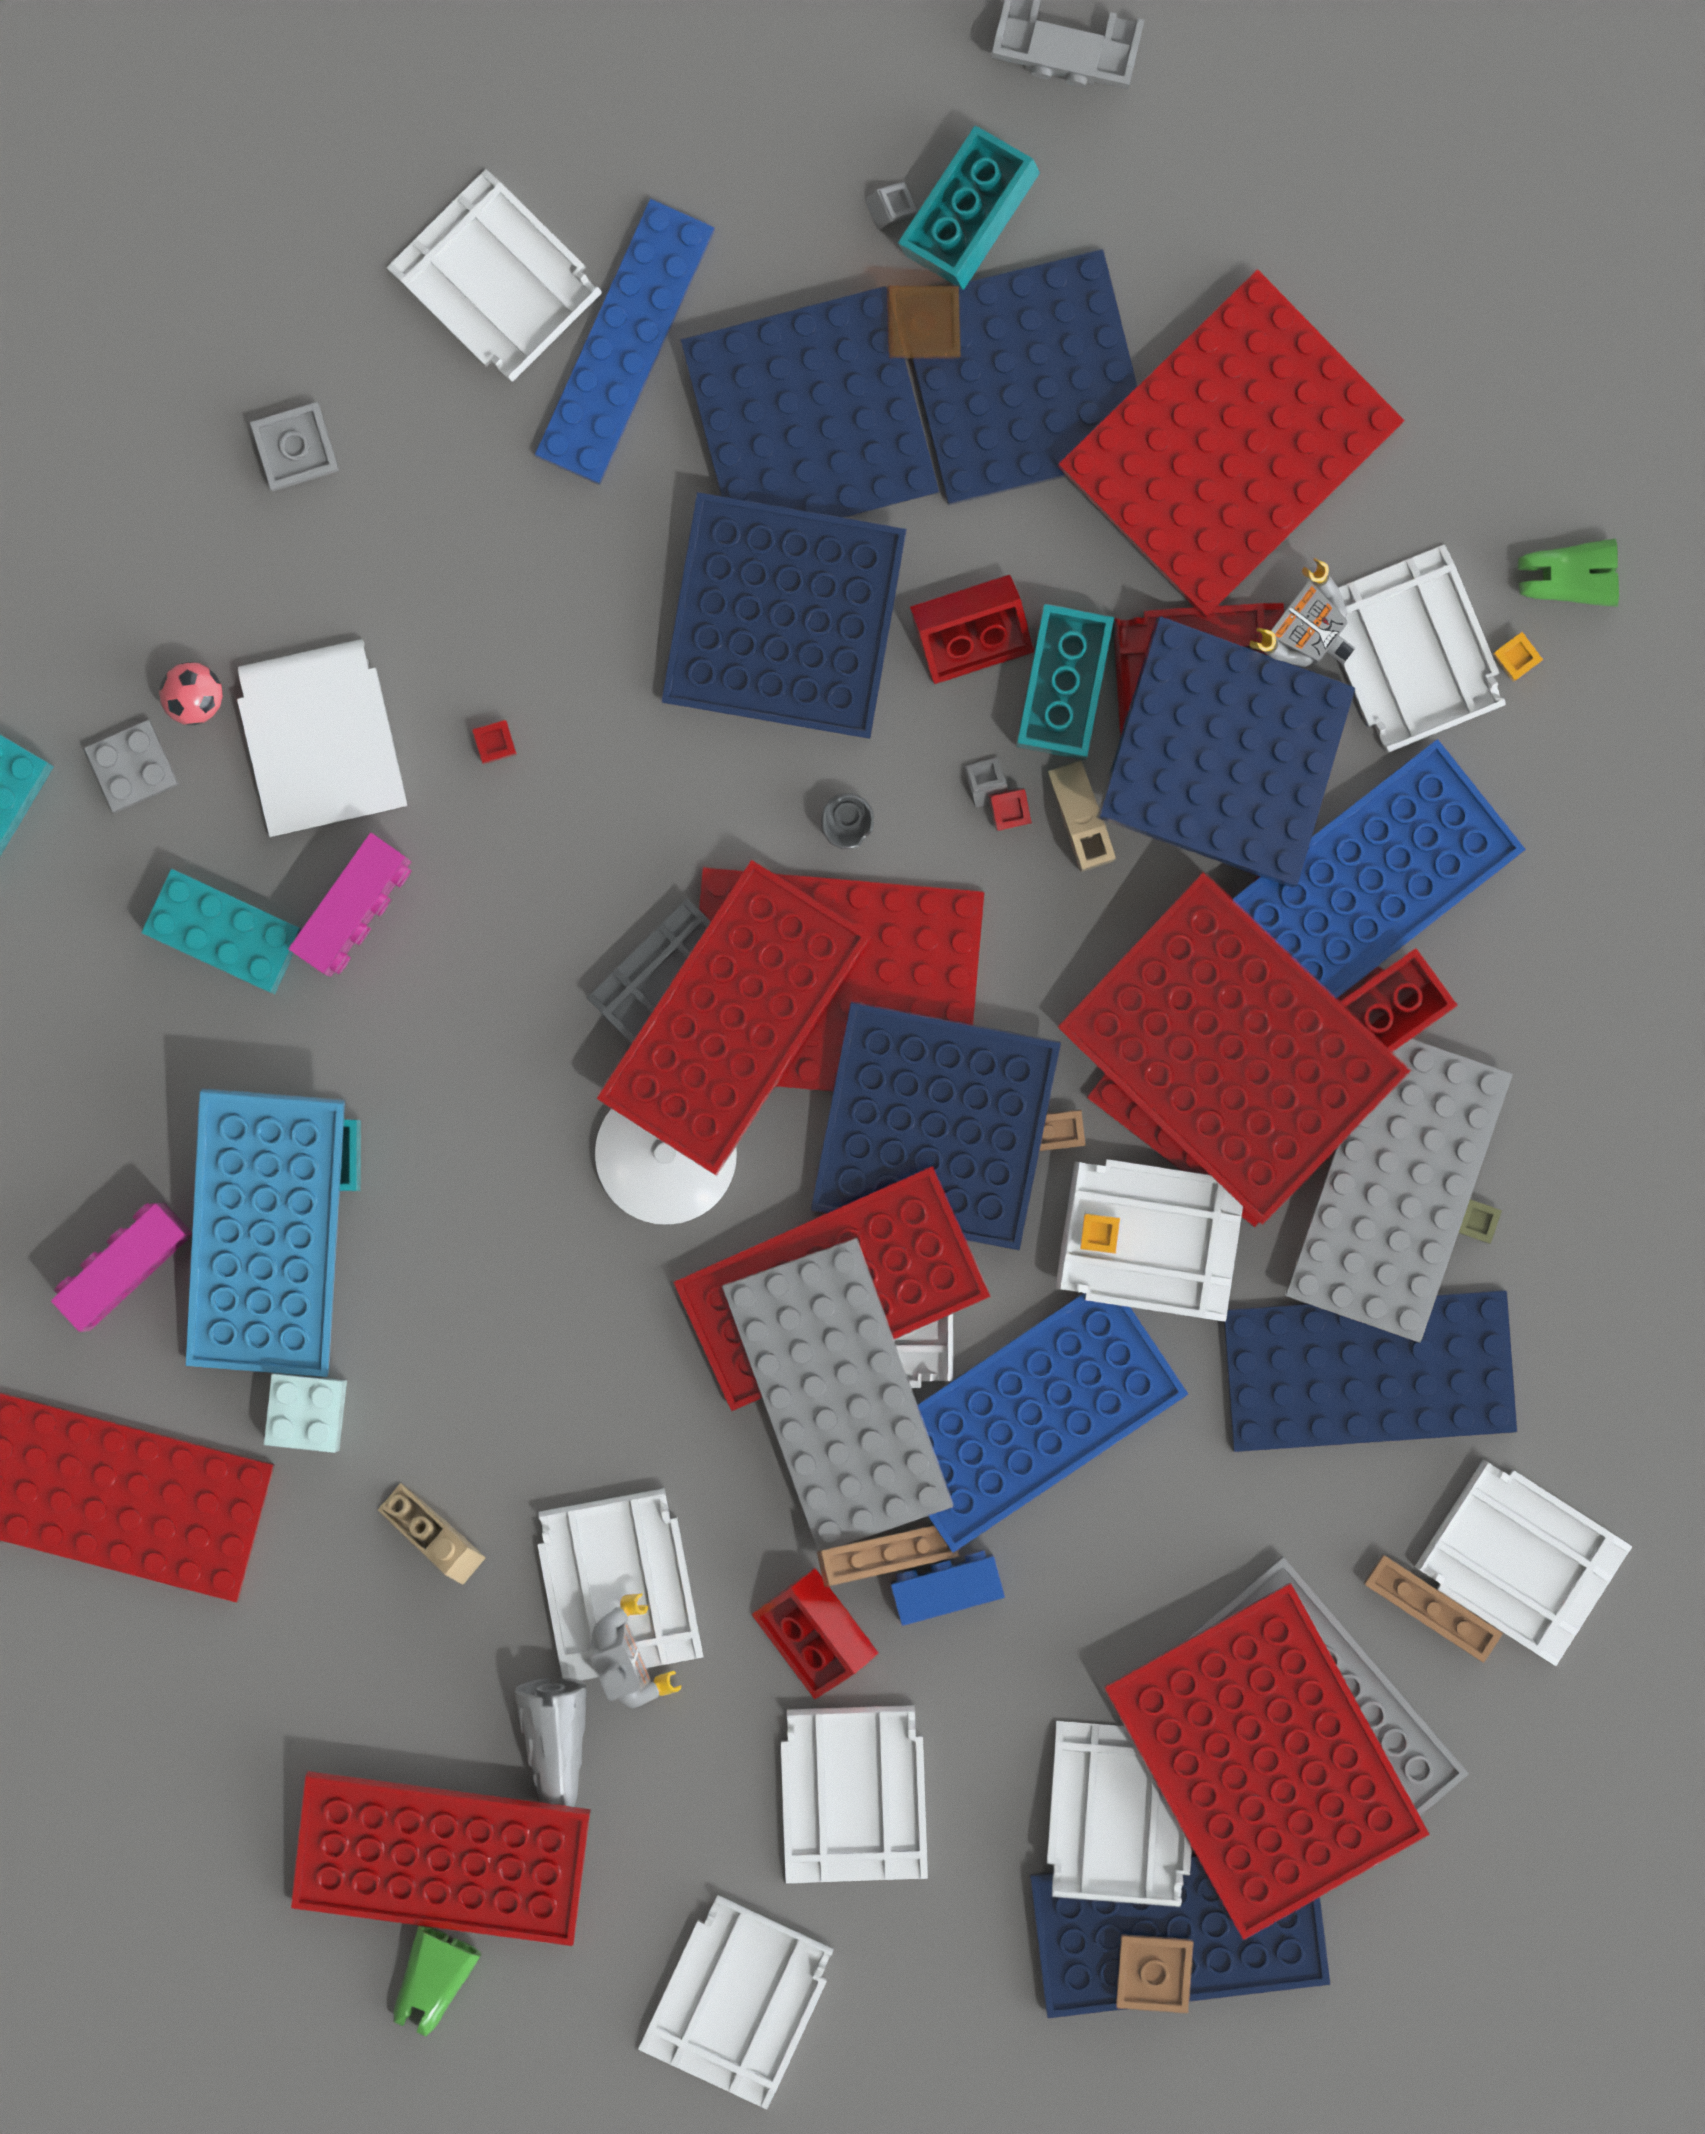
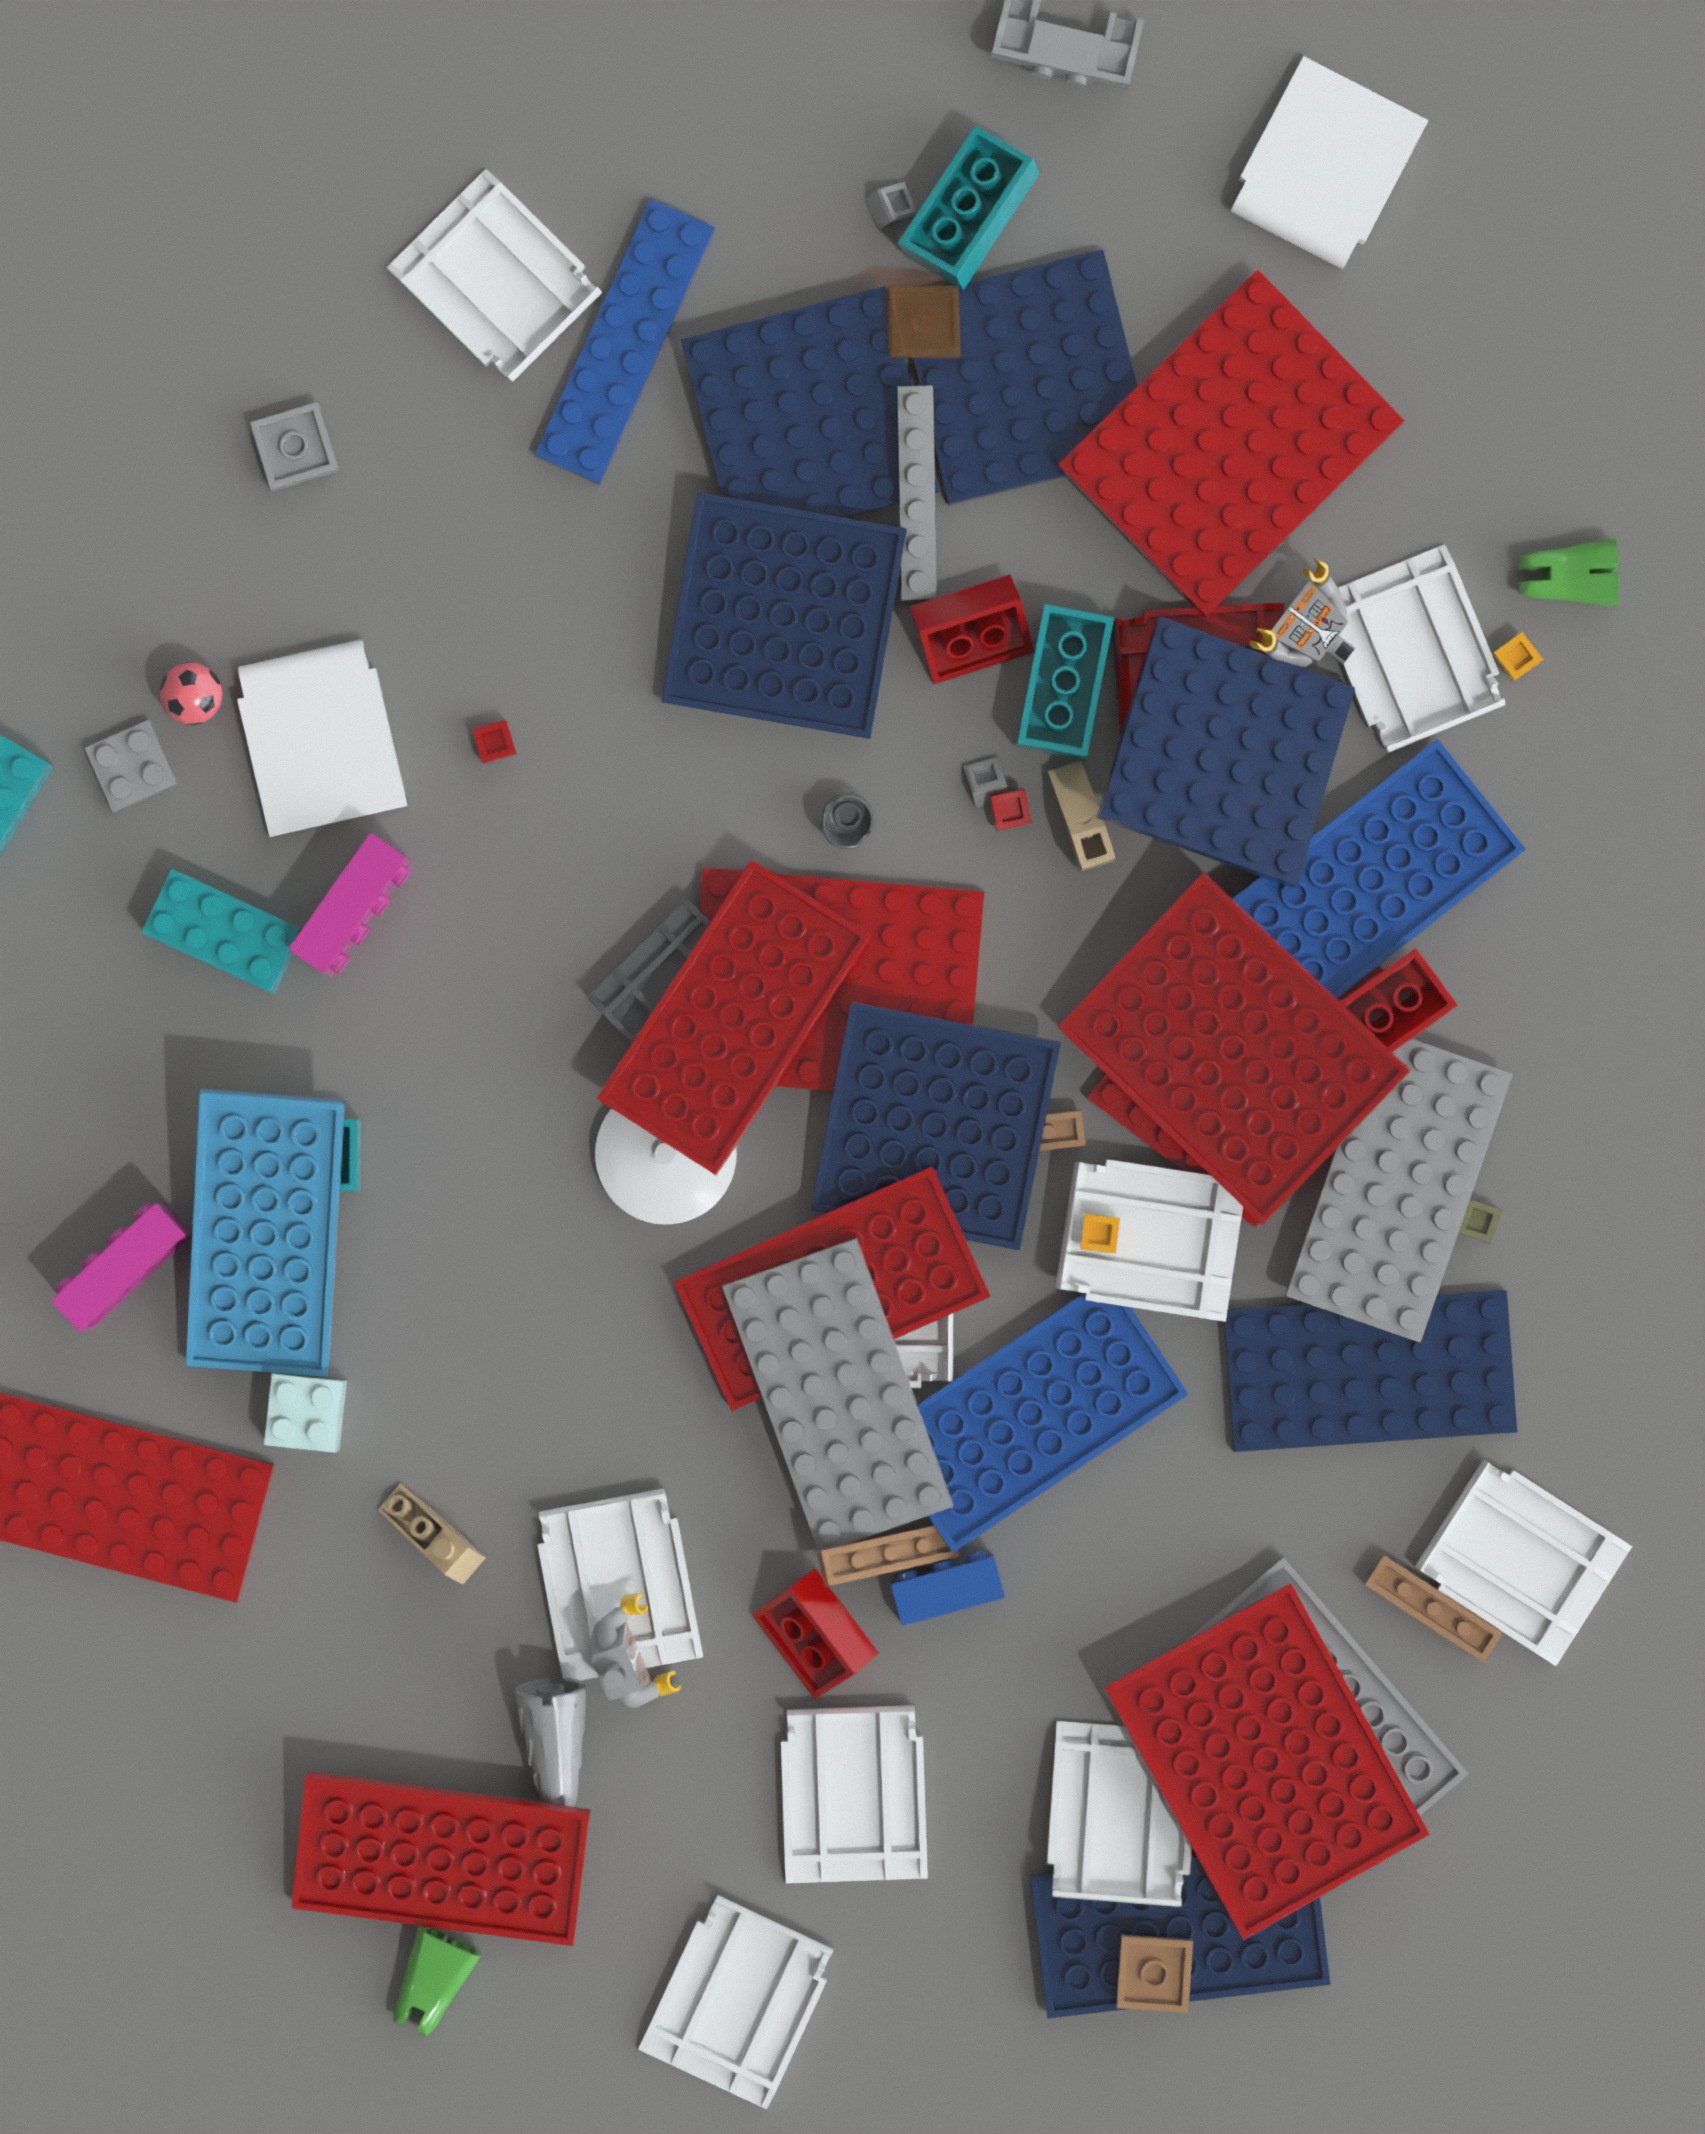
(917, 491): none -> light grey plate
(1326, 163): none -> white piece

